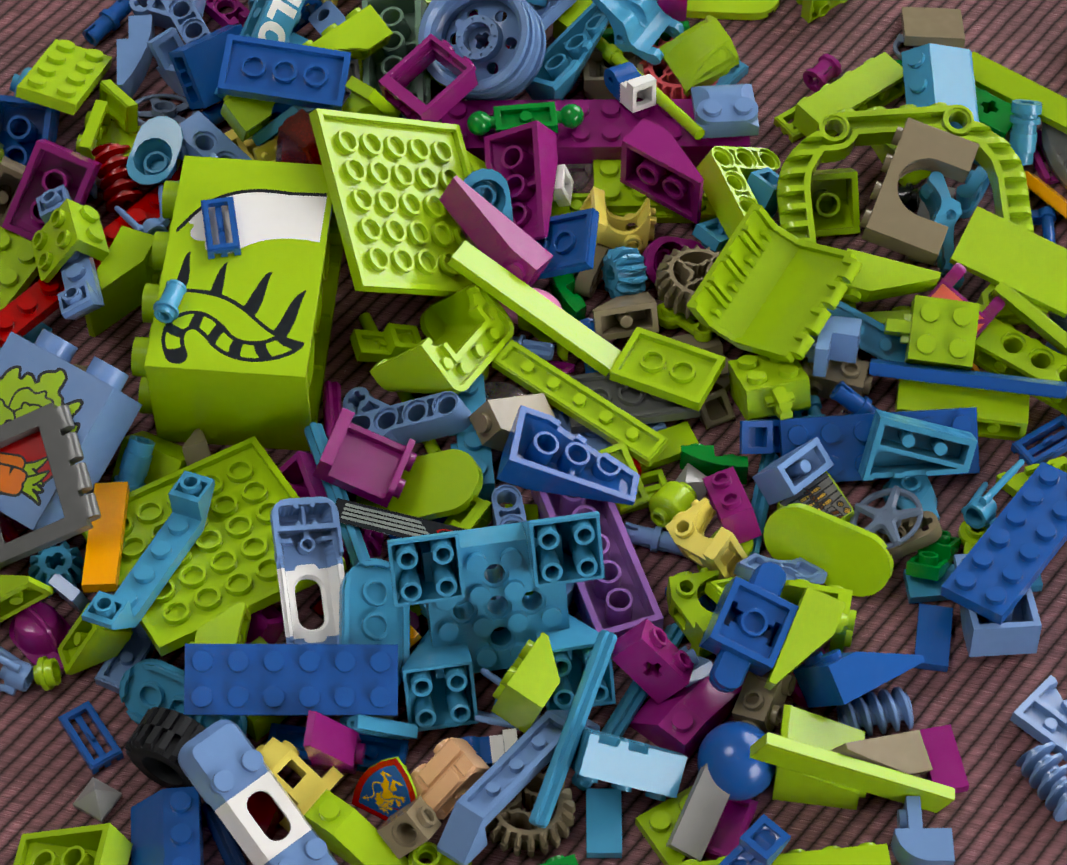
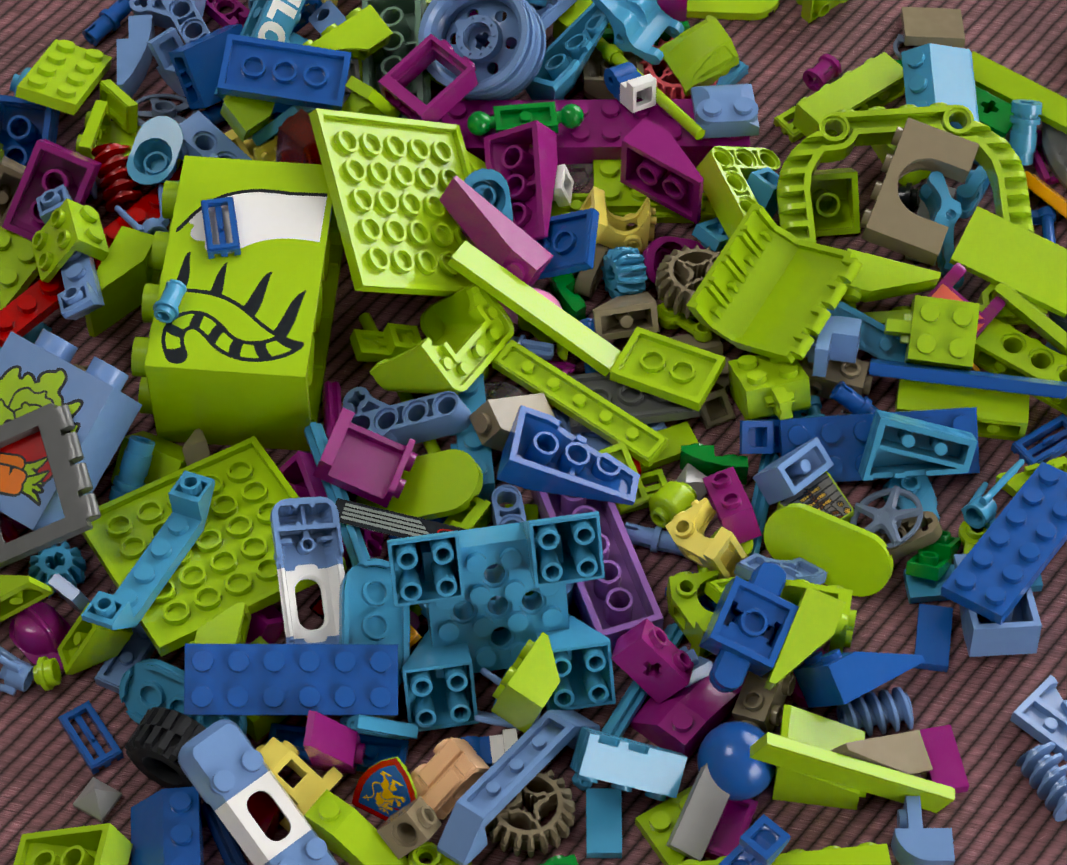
(106, 538): light orange tile -> none
(573, 729): dark azure axle -> none

